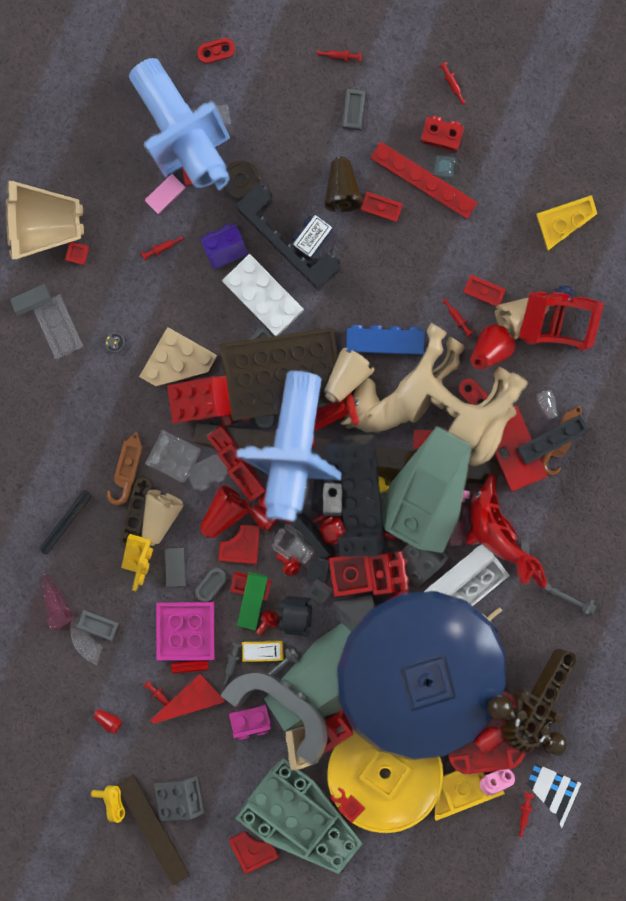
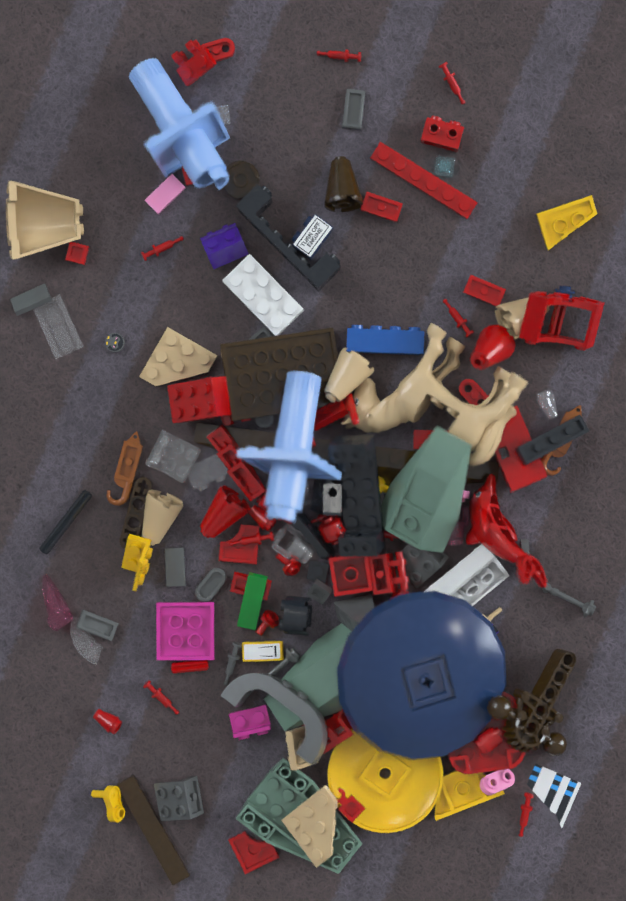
(193, 697): red wing -> none
(195, 67): none -> red plate
(253, 539): none -> red piece
(314, 825): none -> tan plate

